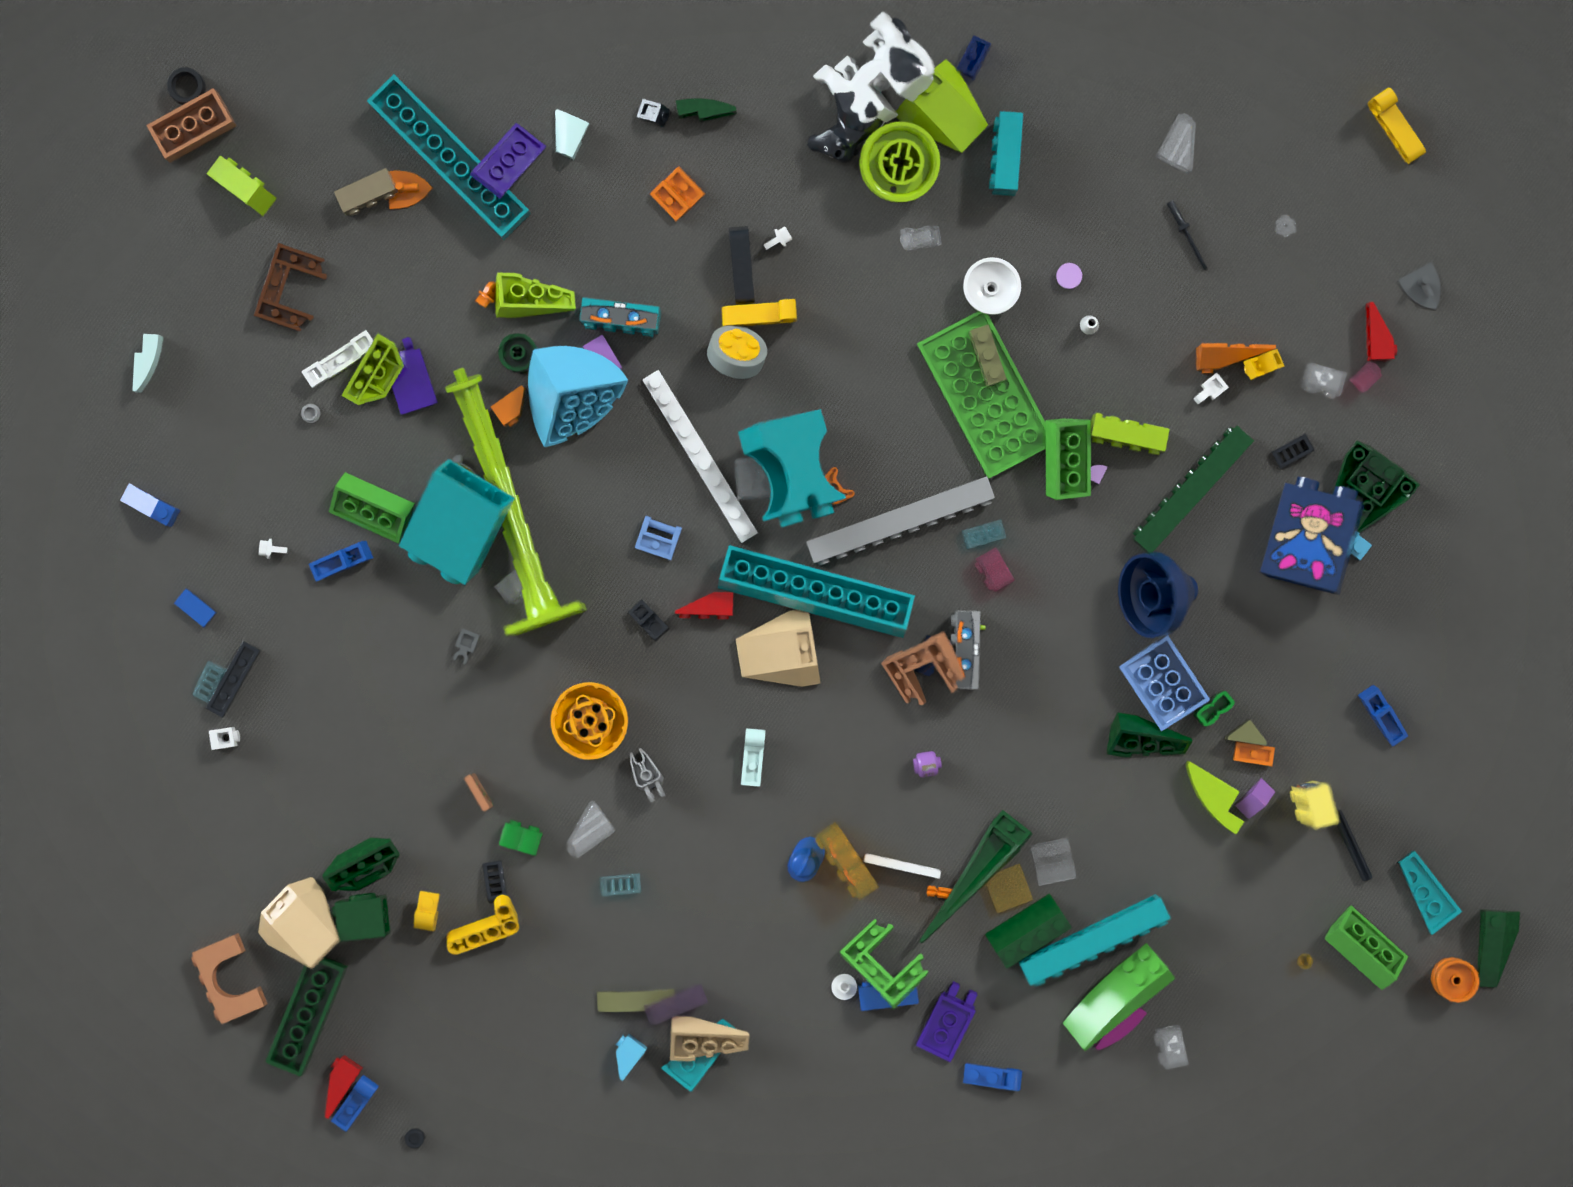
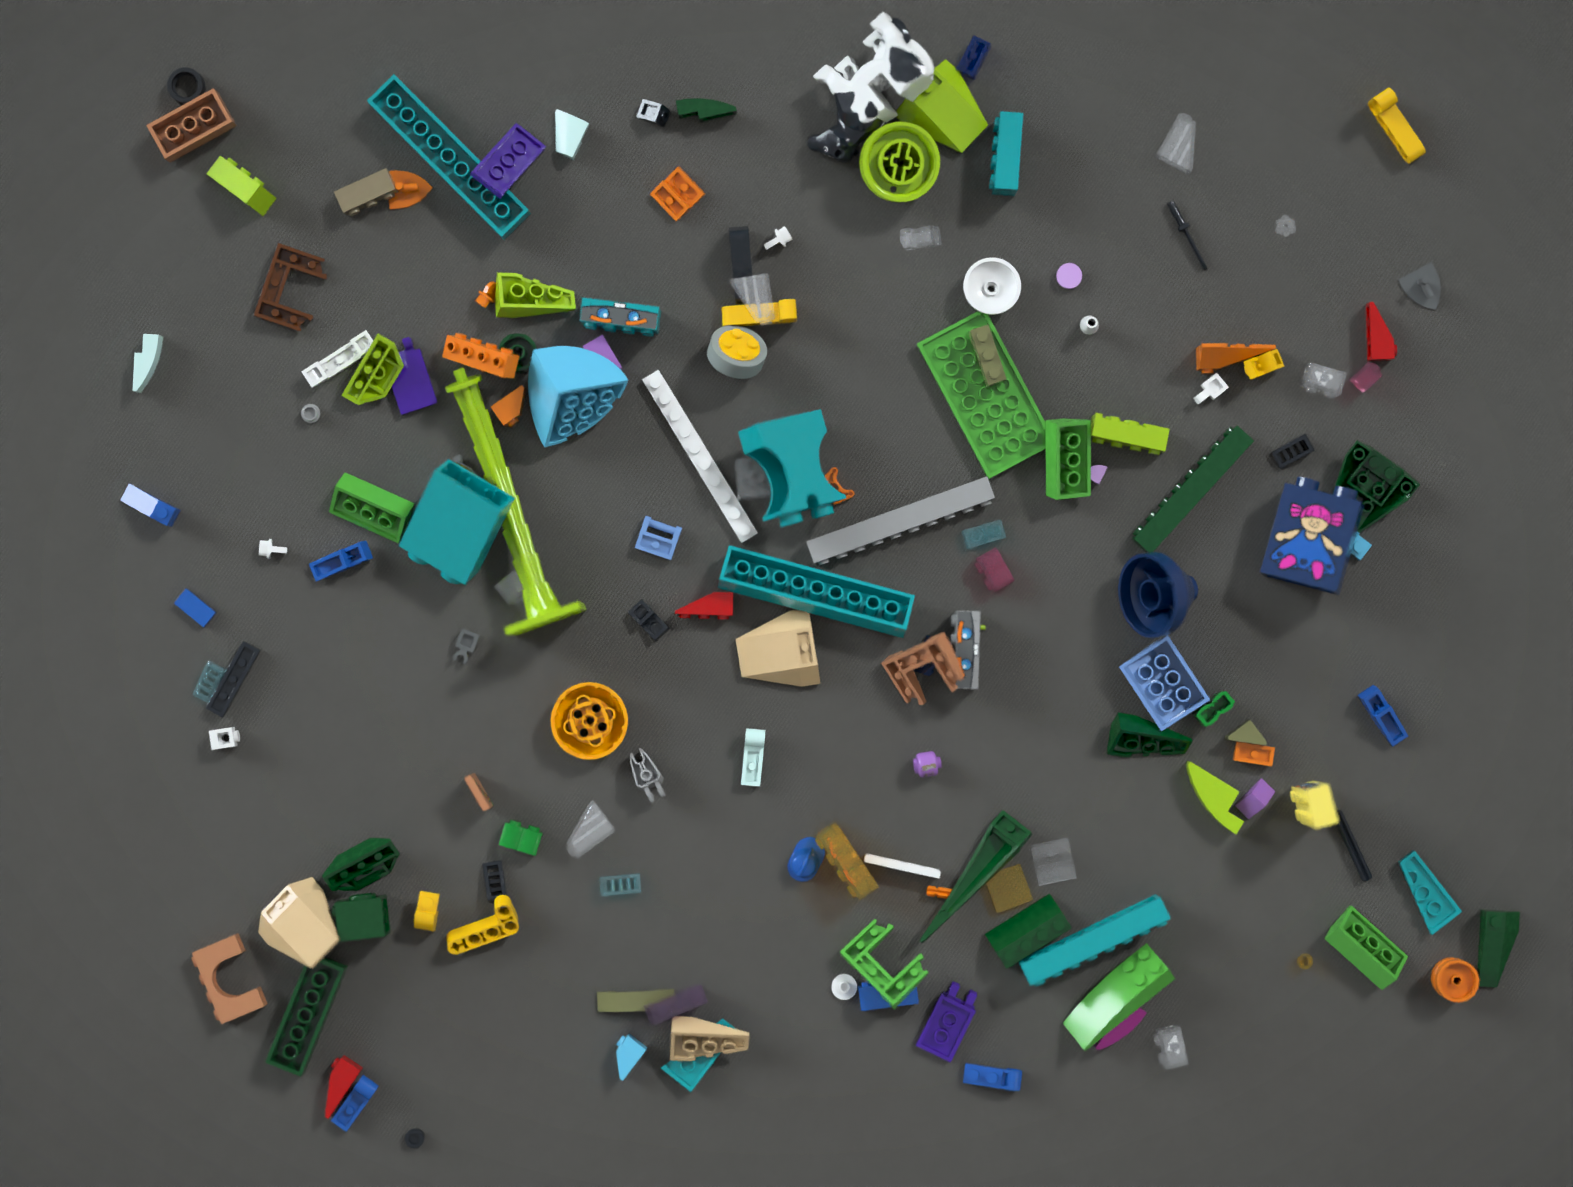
(480, 356): none -> orange brick
(756, 296): none -> clear slope

